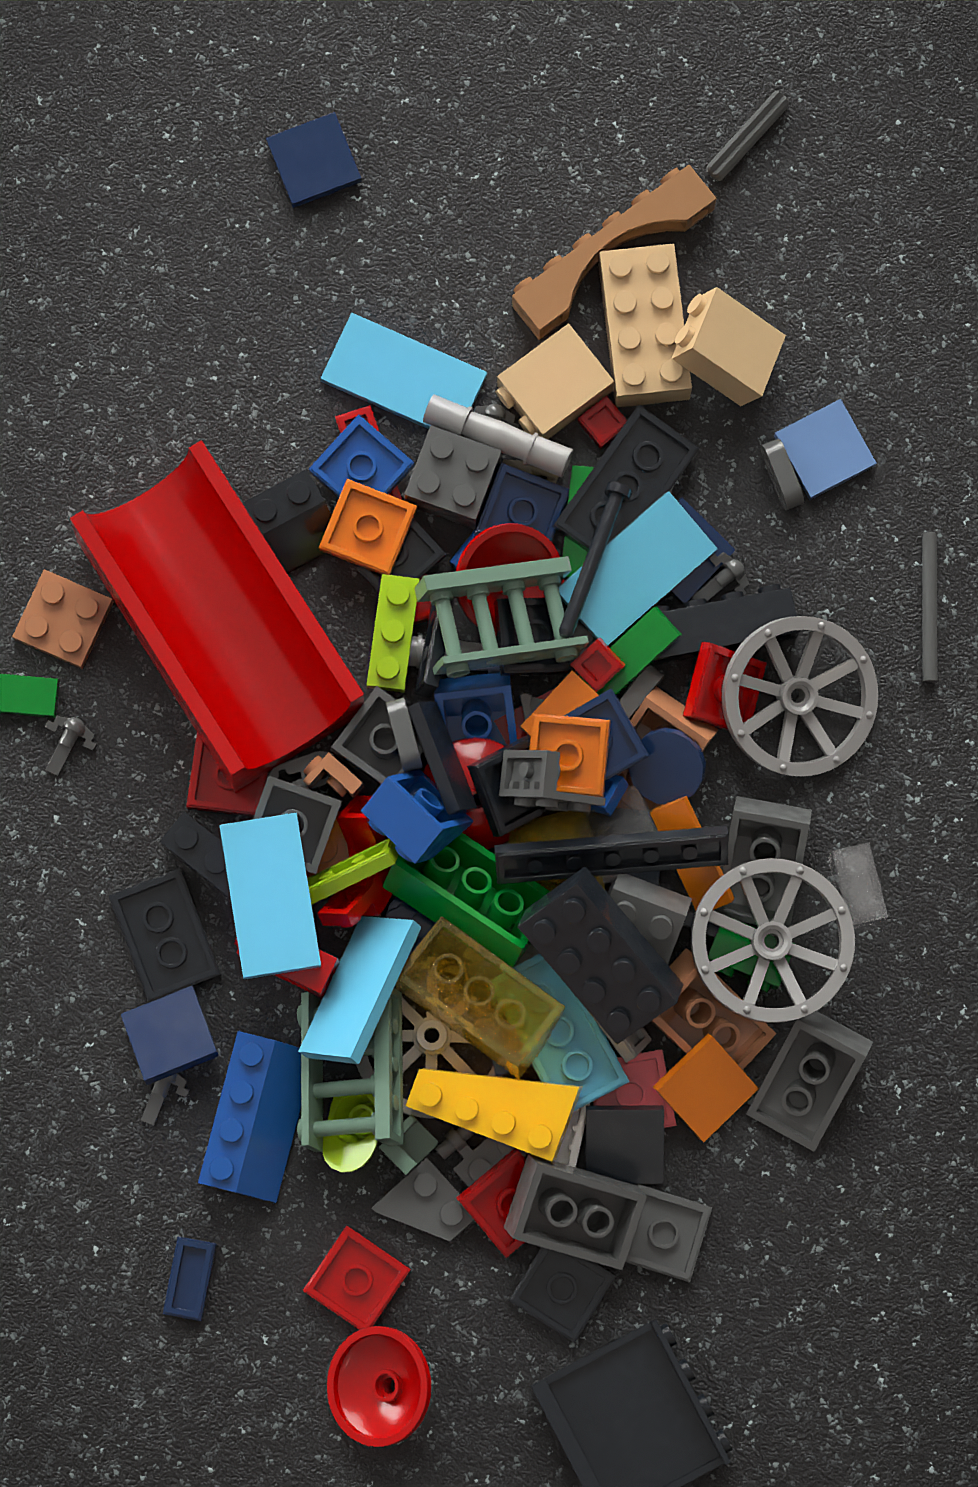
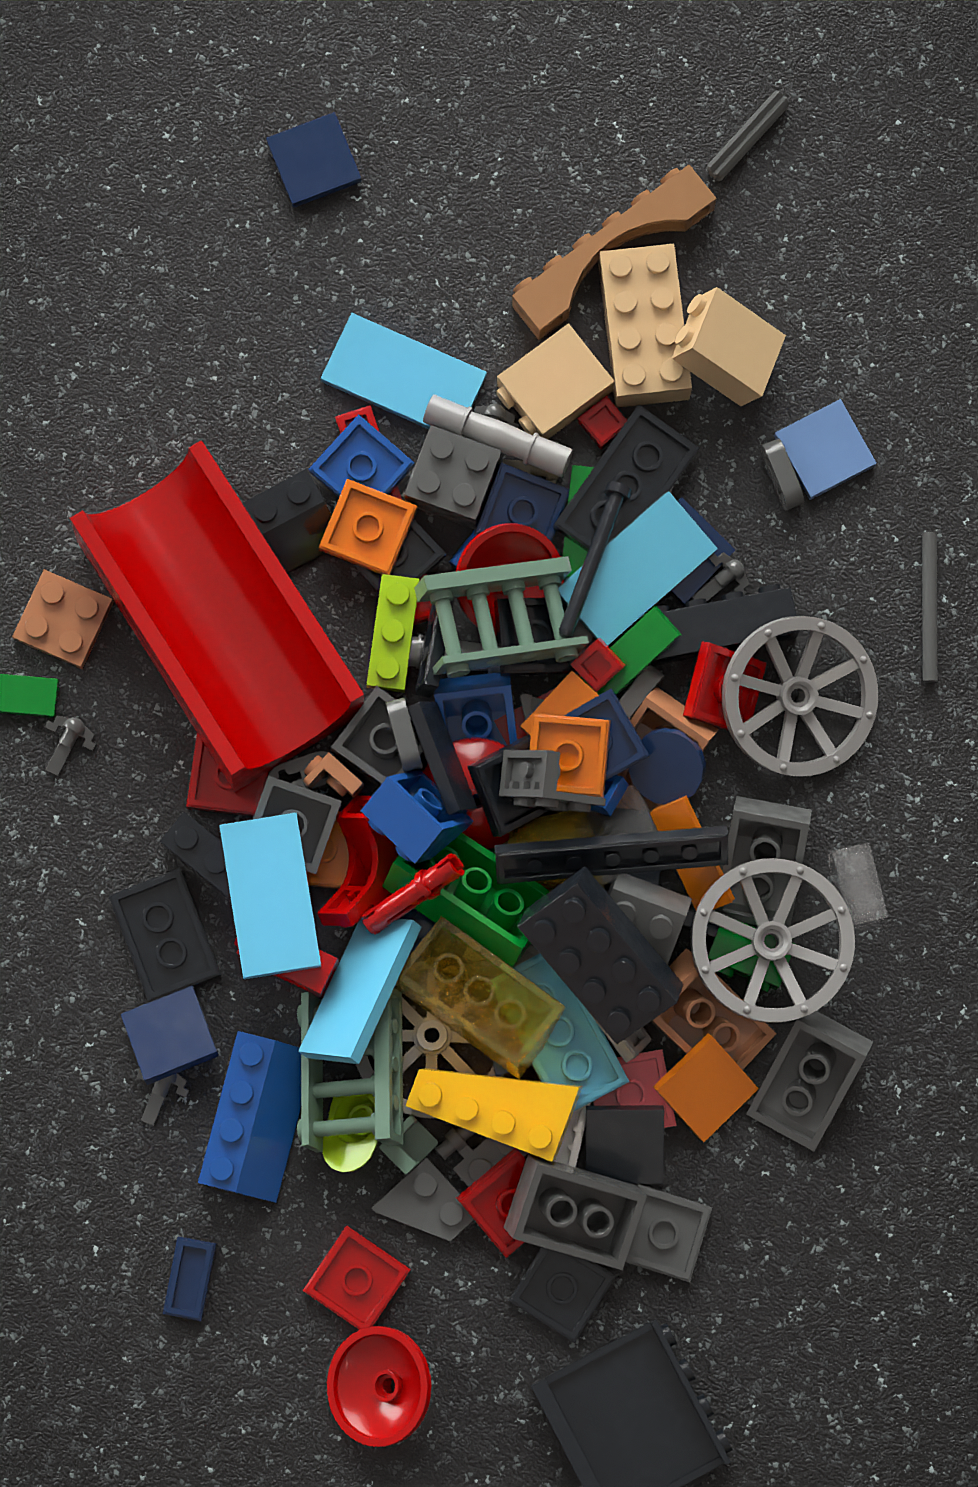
(352, 870): lime tile -> none
(424, 886): none -> red pin

